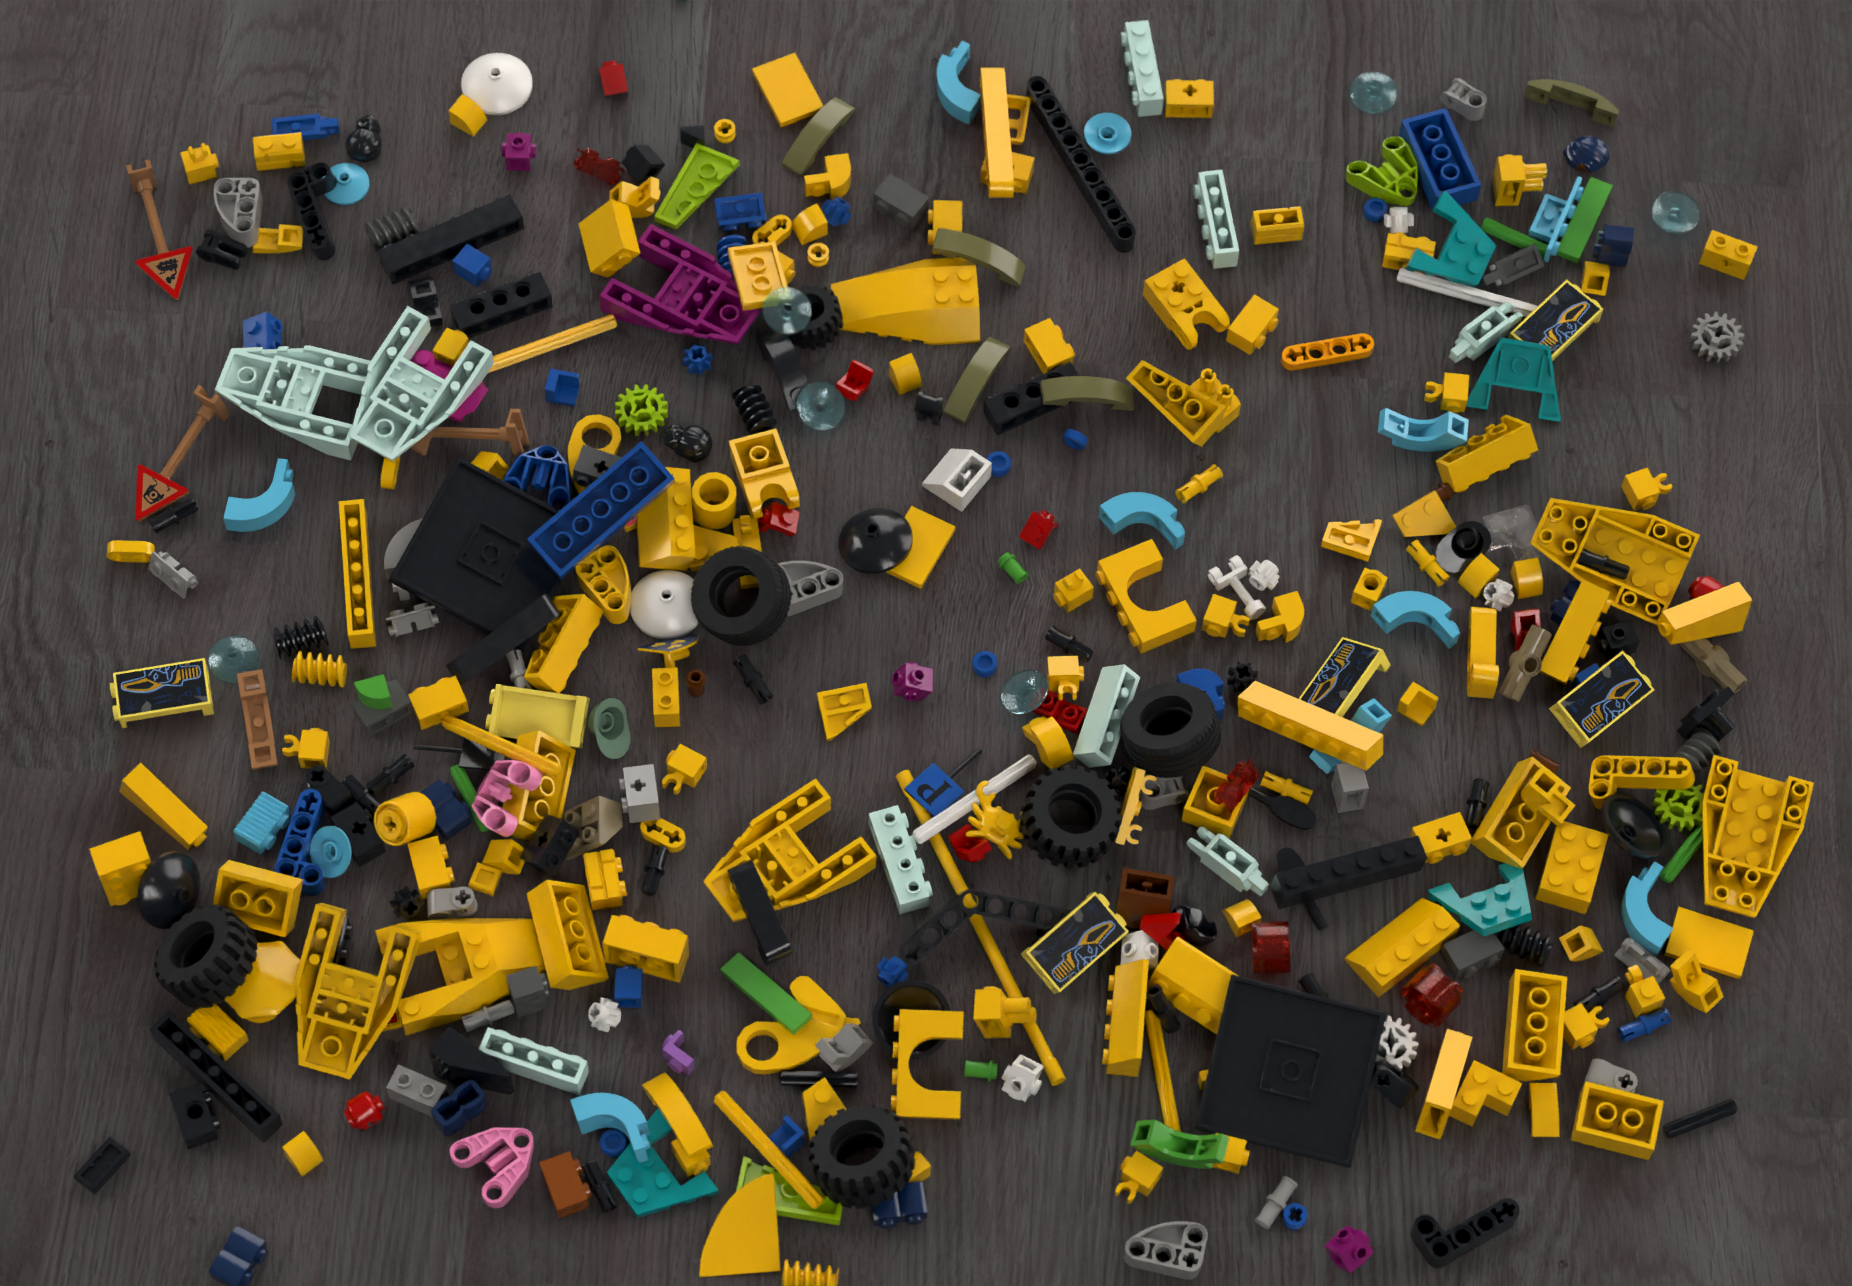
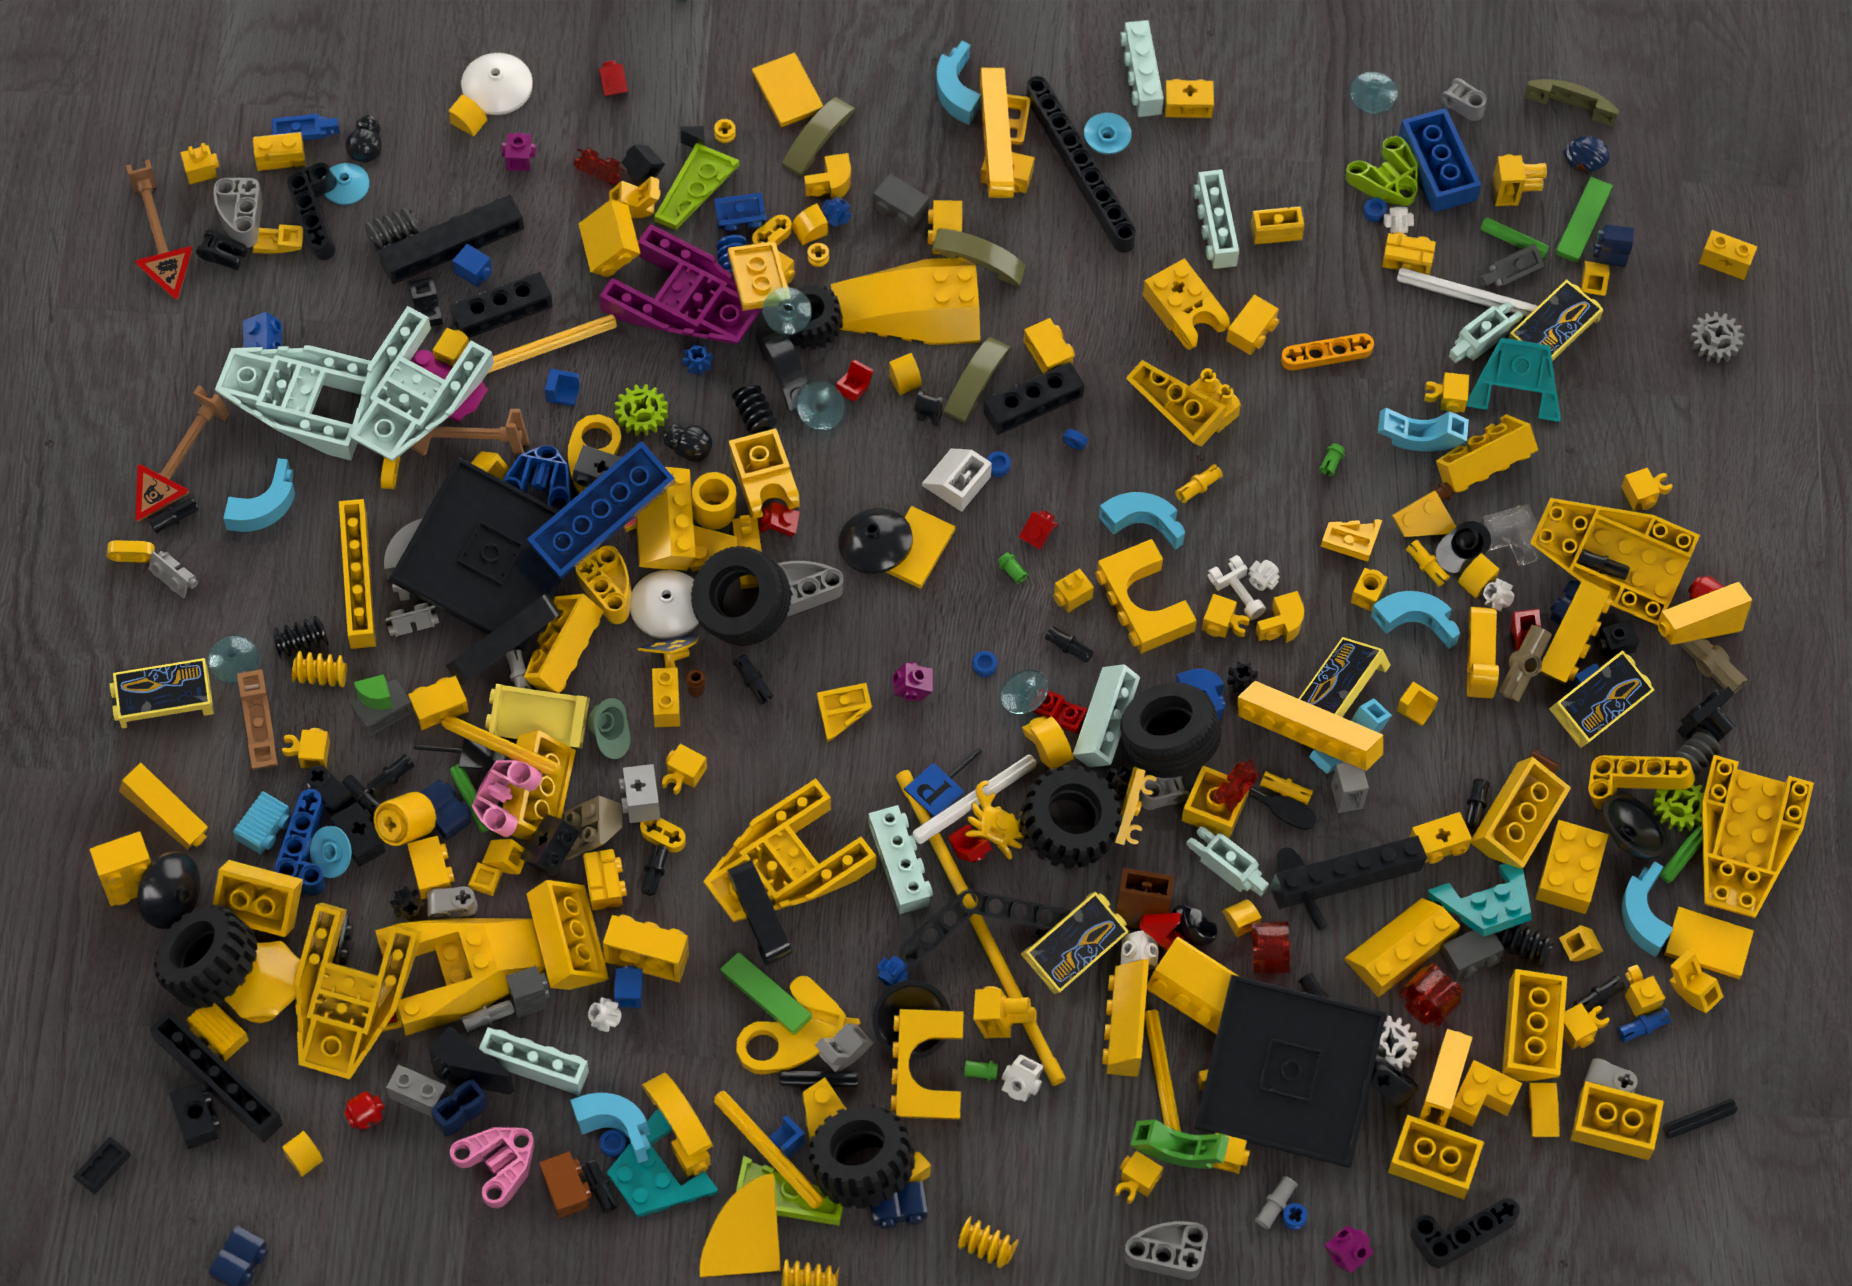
(676, 1058): medium lavender bracket -> none
(986, 1243): none -> yellow piece
(1064, 675): yellow brick -> none
(1087, 389): olive slope -> none
(1163, 1009): black pin -> none
(1334, 454): none -> bright green pin
(1435, 1157): none -> yellow brick
(1464, 251): teal wing -> none
(1527, 578): yellow brick -> none
(1543, 796): yellow brick -> none
(1552, 216): medium azure bracket -> none
(1634, 954): light grey hinge -> none
(1679, 205): clear light blue dish -> none

